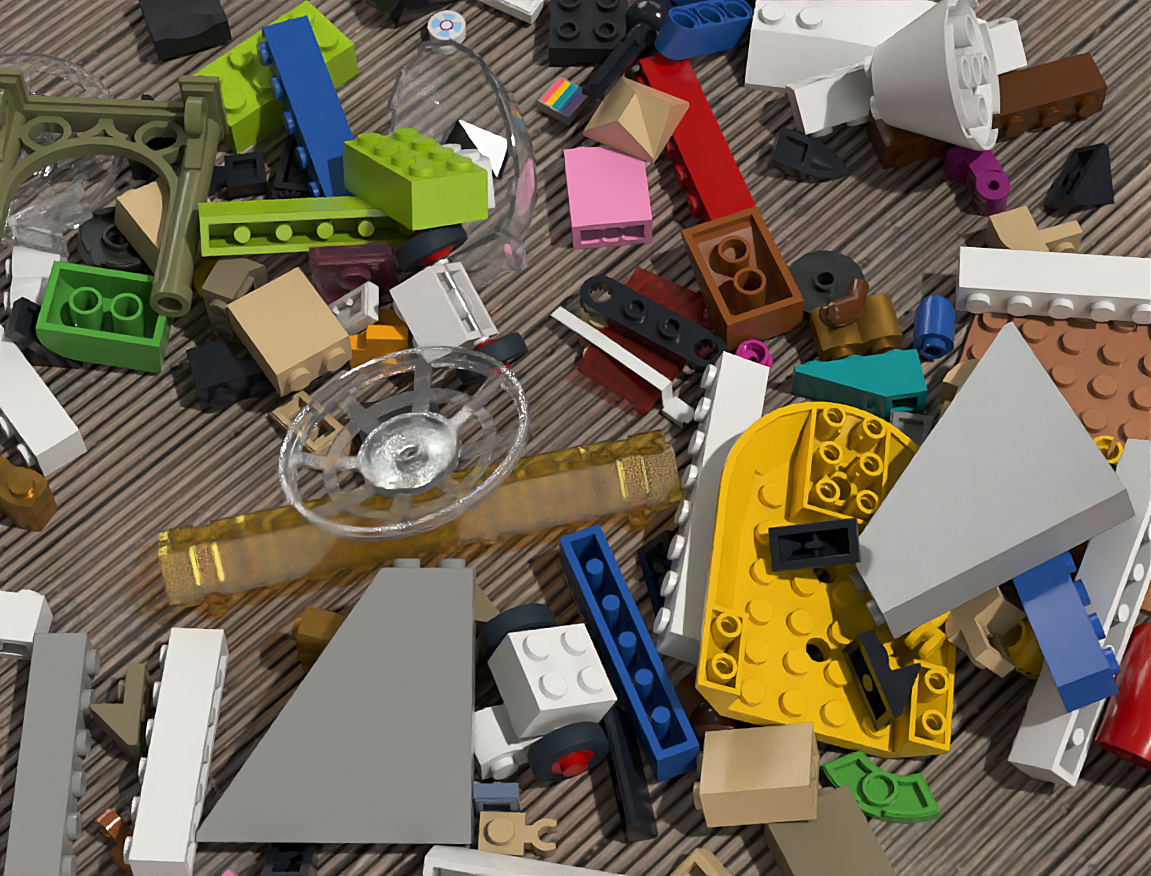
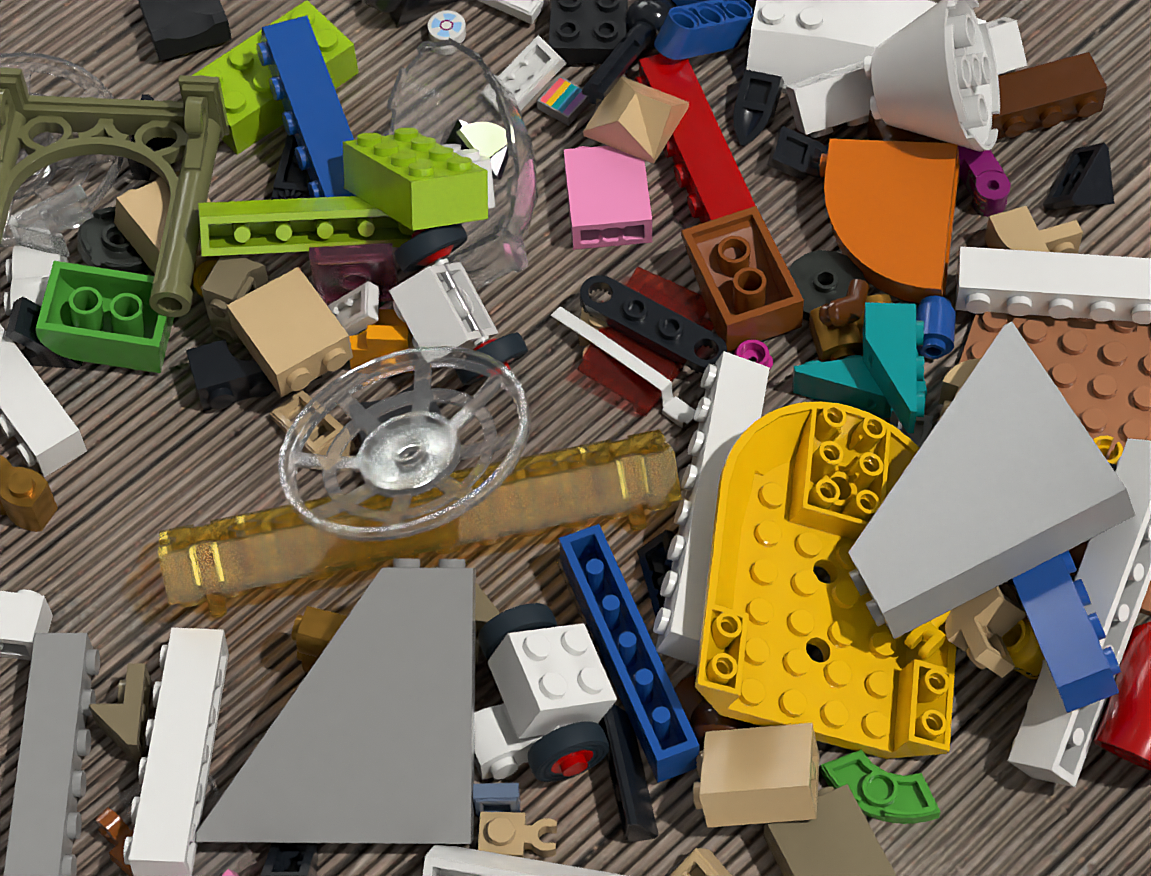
(241, 174): black plate -> none
(483, 136): none -> yellowish green tile
(531, 71): none -> white plate
(755, 104): none -> black plate
(814, 545): black slope -> none
(881, 688): black slope -> none
(892, 359): none -> teal slope
(894, 211): none -> orange brick

